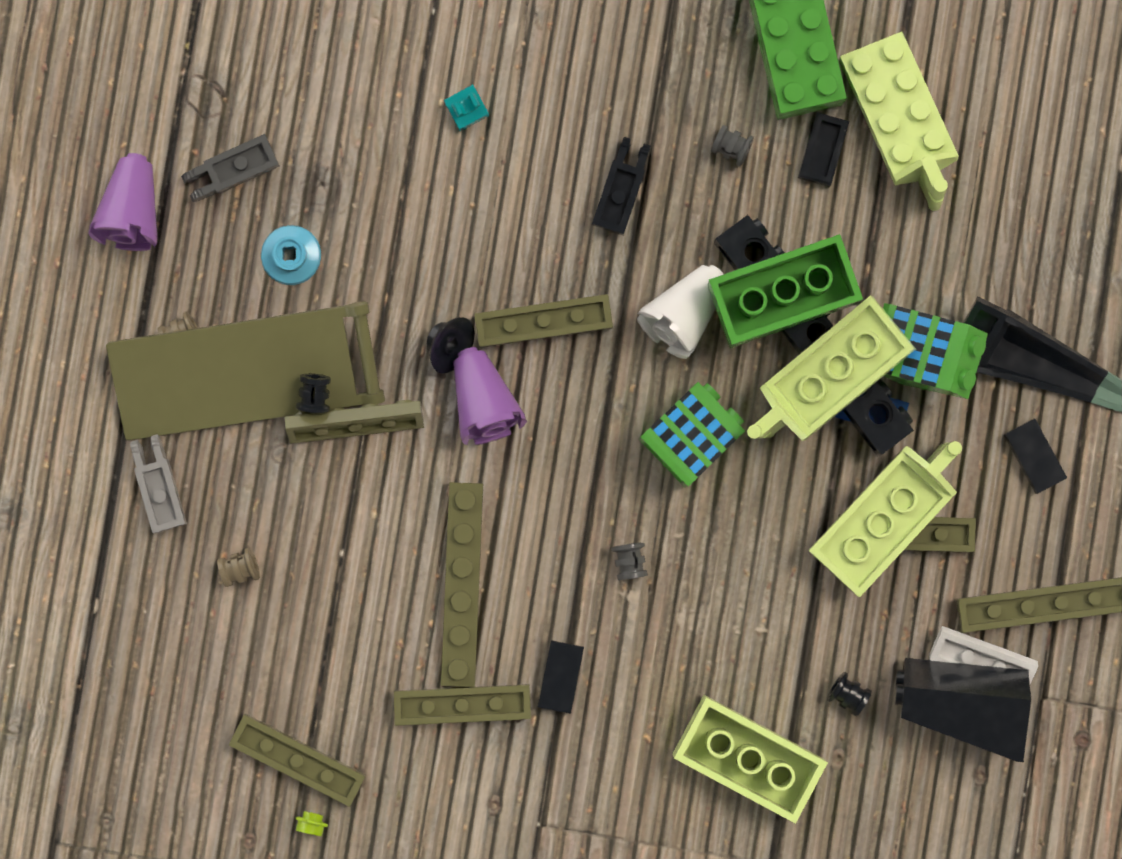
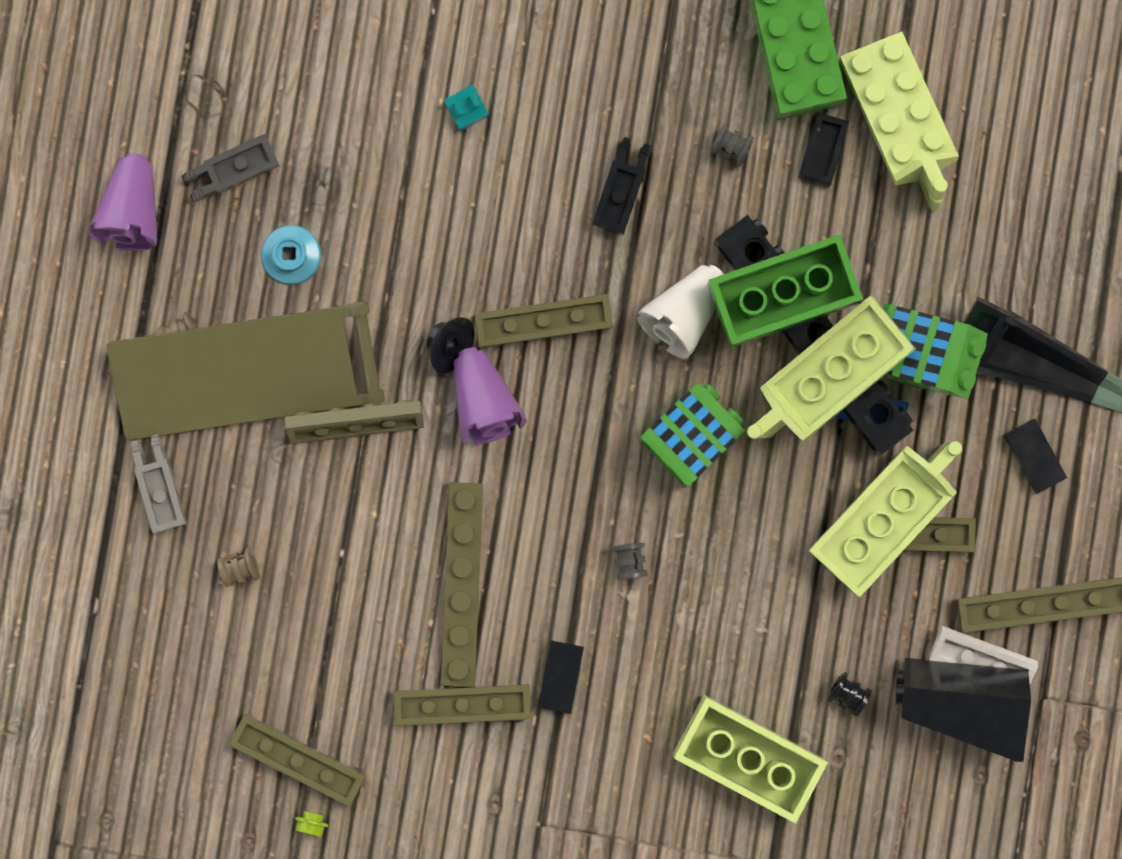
(320, 384): black bush -> none

